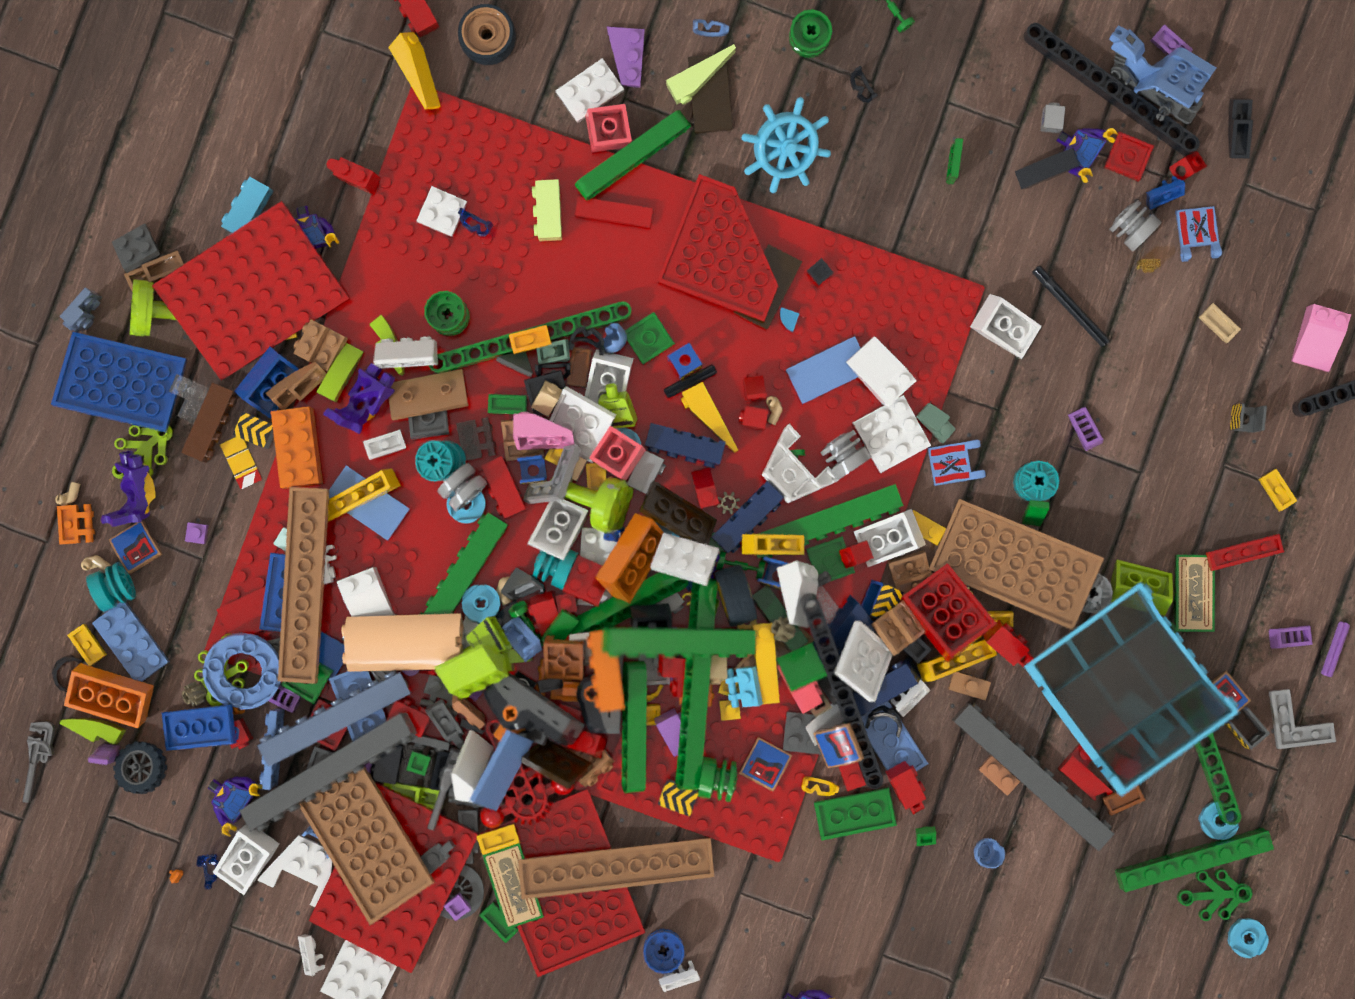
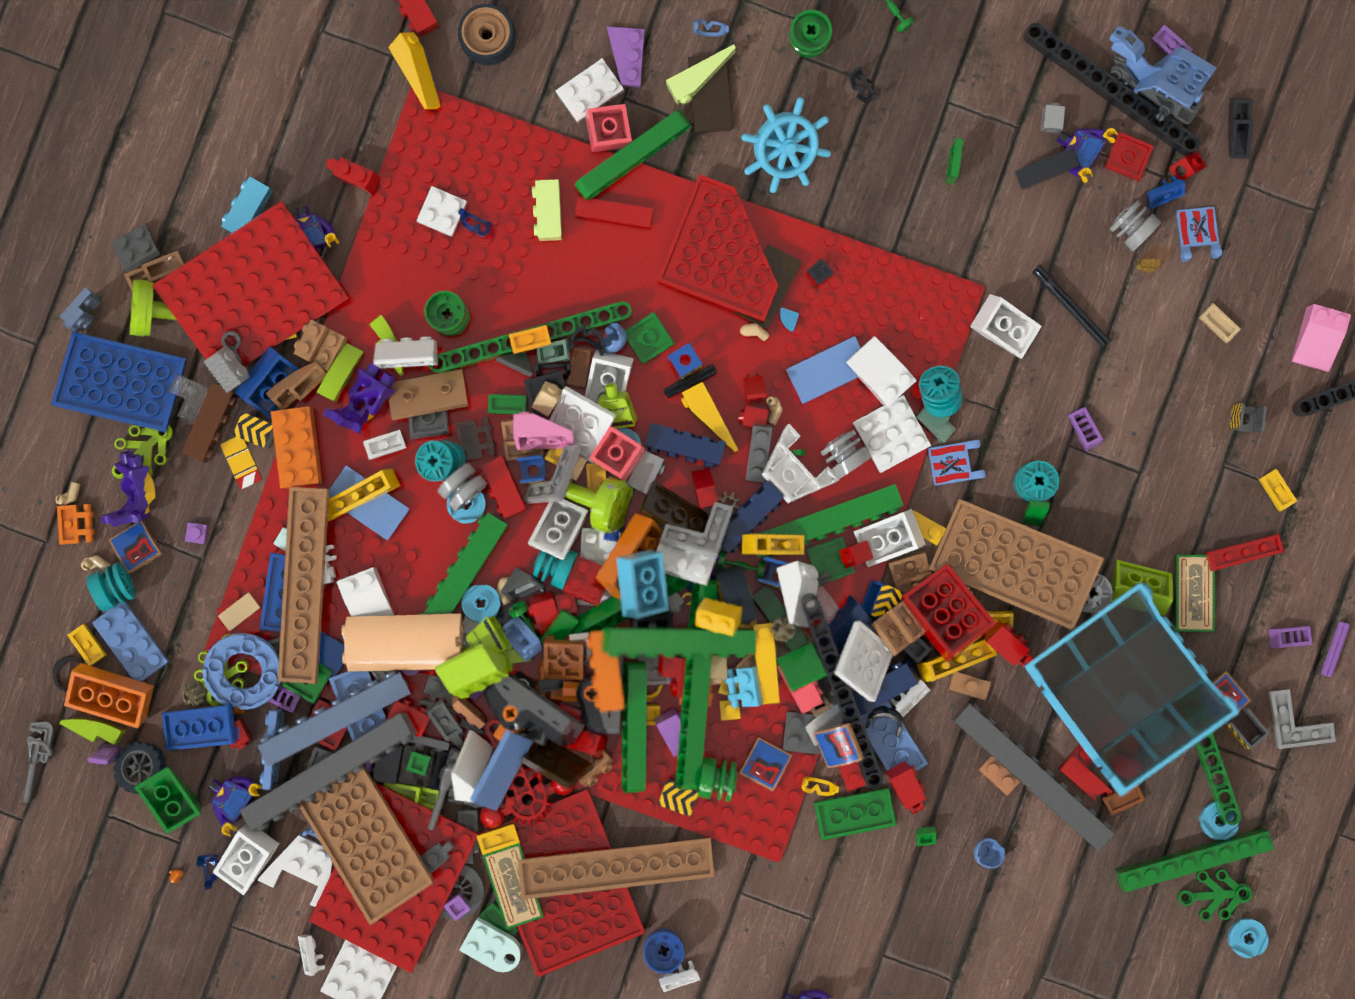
(169, 799): none -> green slope
(226, 369): none -> light grey brick
(232, 347): none -> dark grey piece
(239, 611): none -> tan tile
(490, 946): none -> light aqua plate
(642, 584): none -> medium azure brick
(701, 543): none -> light grey plate
(718, 616): none -> yellow brick
(754, 330): none -> tan arm
(758, 452): none -> dark grey plate
(941, 391): none -> teal wheel

